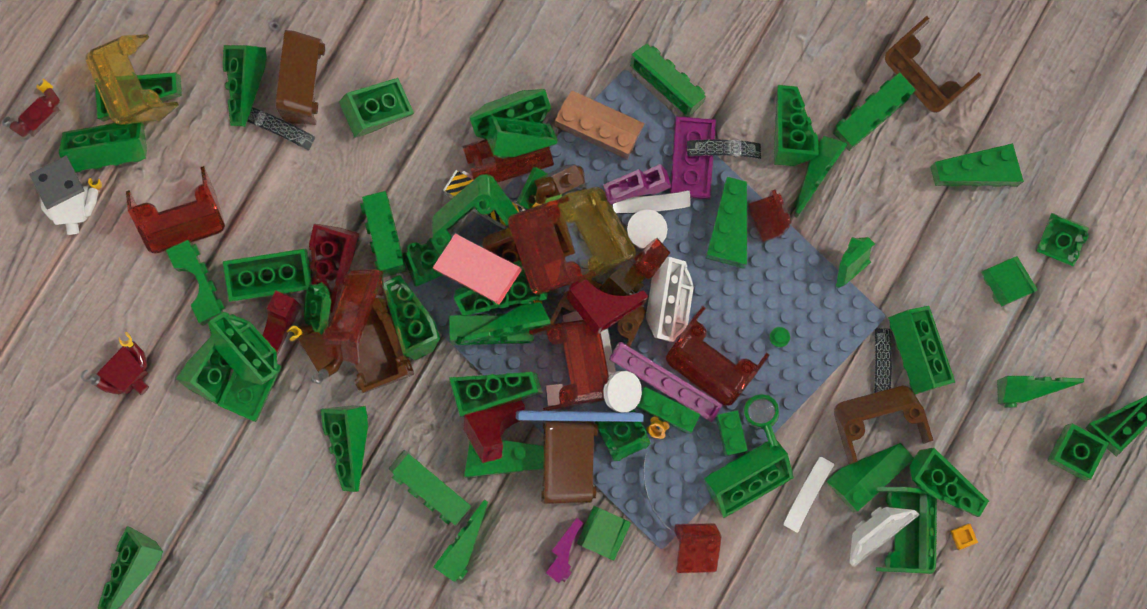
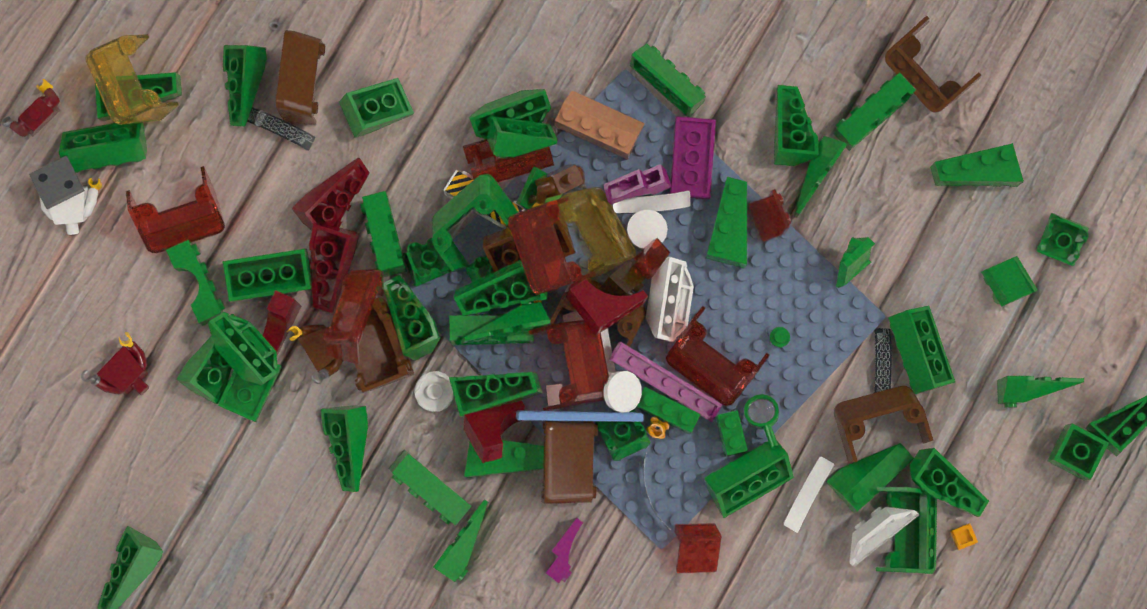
(317, 307): green slope -> none
(332, 198): none -> dark red wedge
(434, 391): none -> white tile
(477, 268): coral tile -> none
(603, 533): green slope -> none
(724, 147): black sticker -> none

